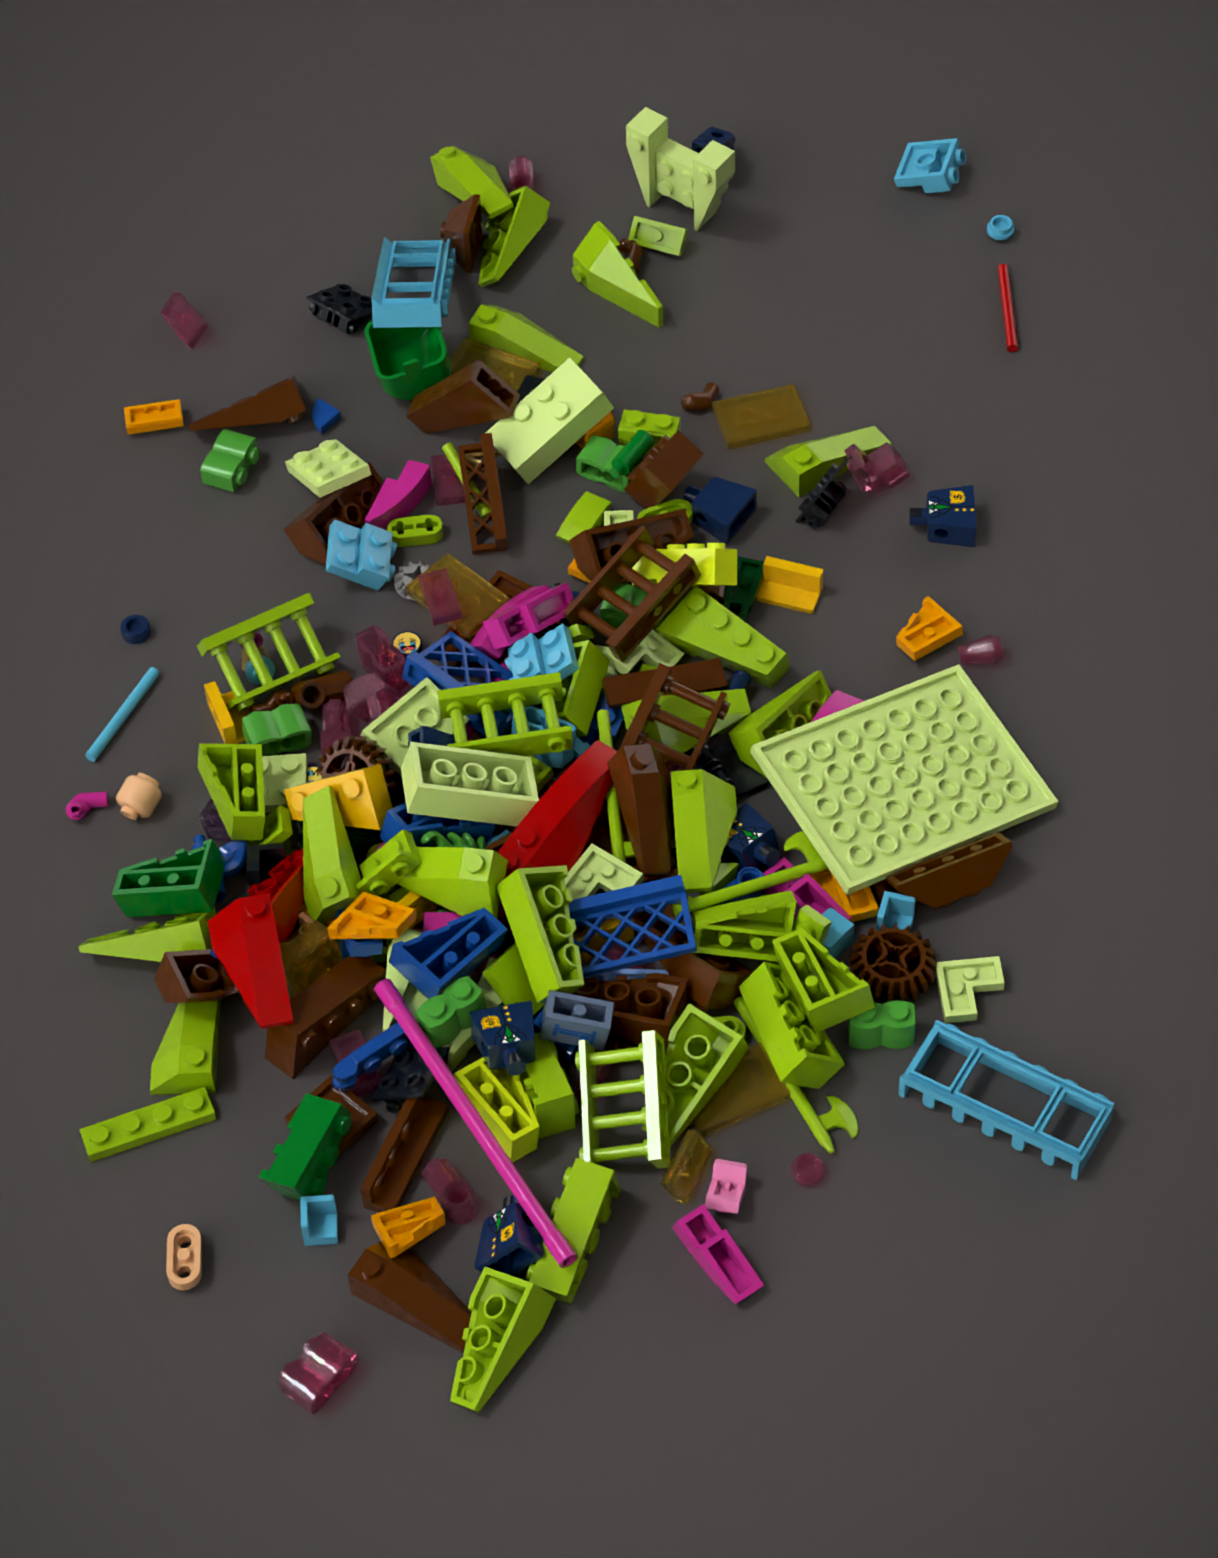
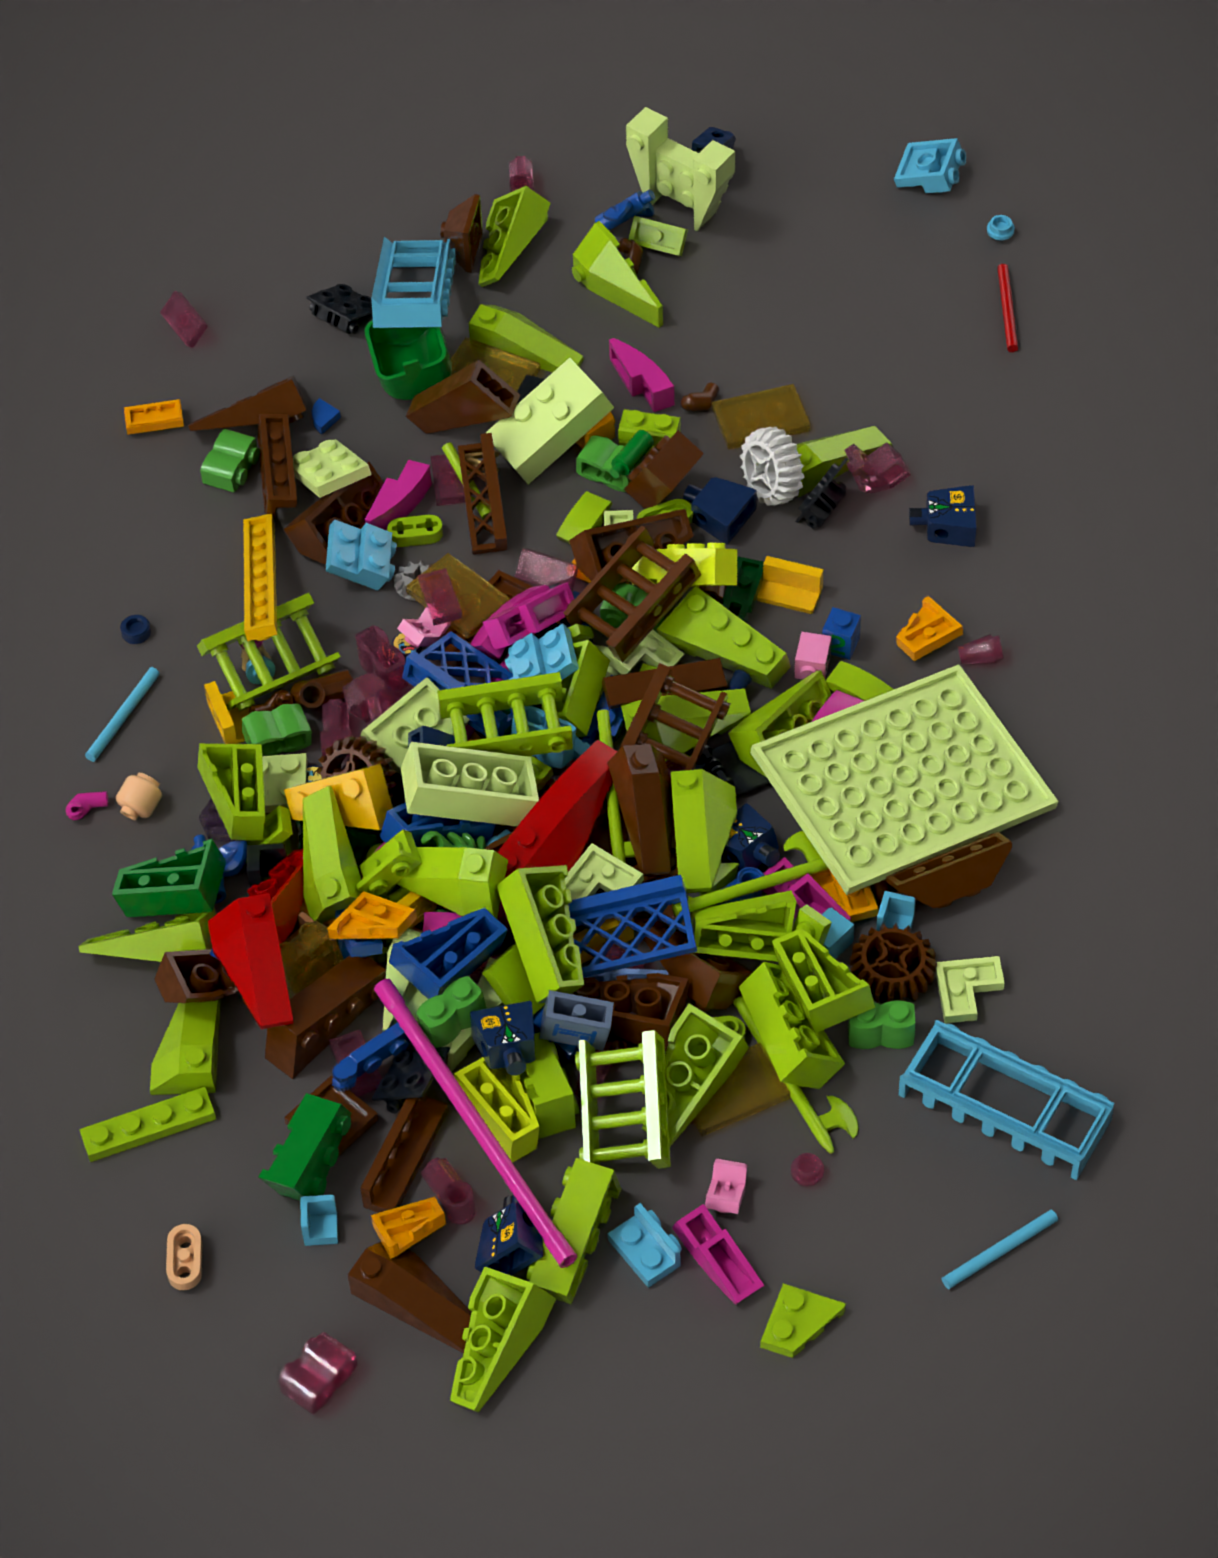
(259, 578): none -> yellow plate
(276, 462): none -> reddish brown fence
(422, 631): none -> bright pink bracket
(468, 175): lime wedge -> none
(545, 569): none -> clear pink plate
(635, 205): none -> blue plant
(641, 375): none -> dark pink slope
(646, 1246): none -> medium azure bracket
(686, 1166): clear yellow plate -> none
(772, 465): none -> white gear
(798, 1319): none -> lime wing
(812, 654): none -> bright pink brick
(844, 632): none -> blue brick
(856, 682): none -> lime slope
(999, 1249): none -> medium azure bar

